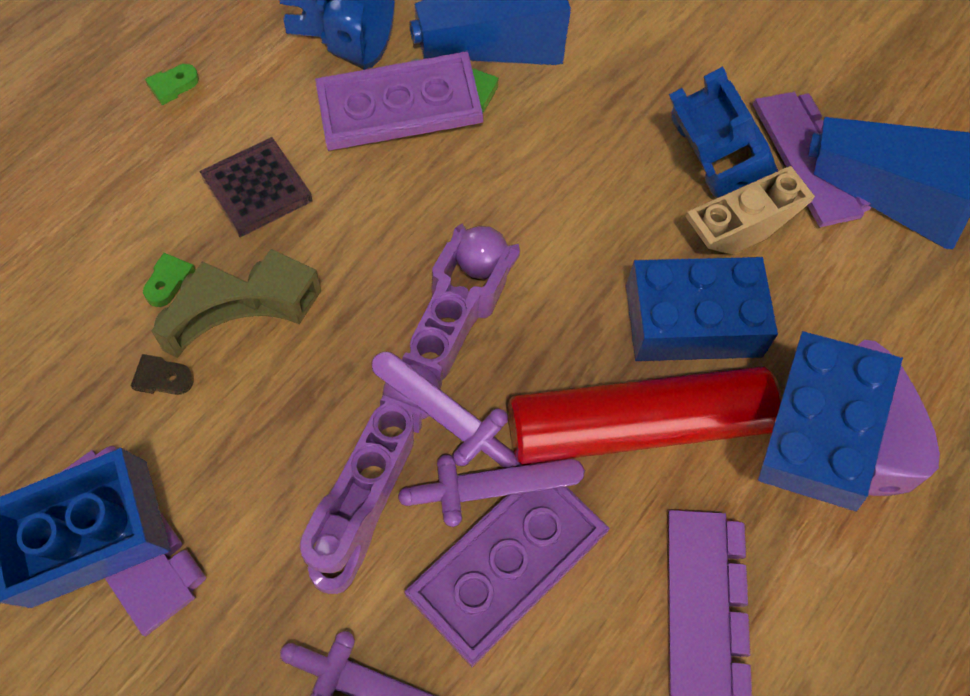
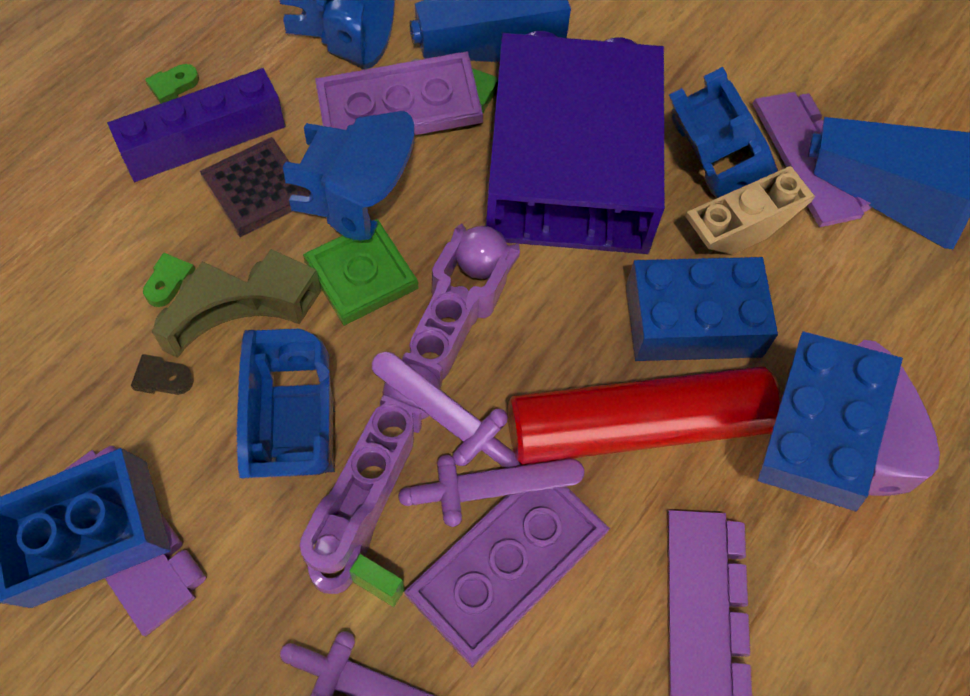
(197, 124): none -> dark purple brick
(283, 426): none -> blue piece
(351, 170): none -> blue piece
(361, 274): none -> bright green tile
(377, 580): none -> bright green tile
(578, 143): none -> dark purple brick

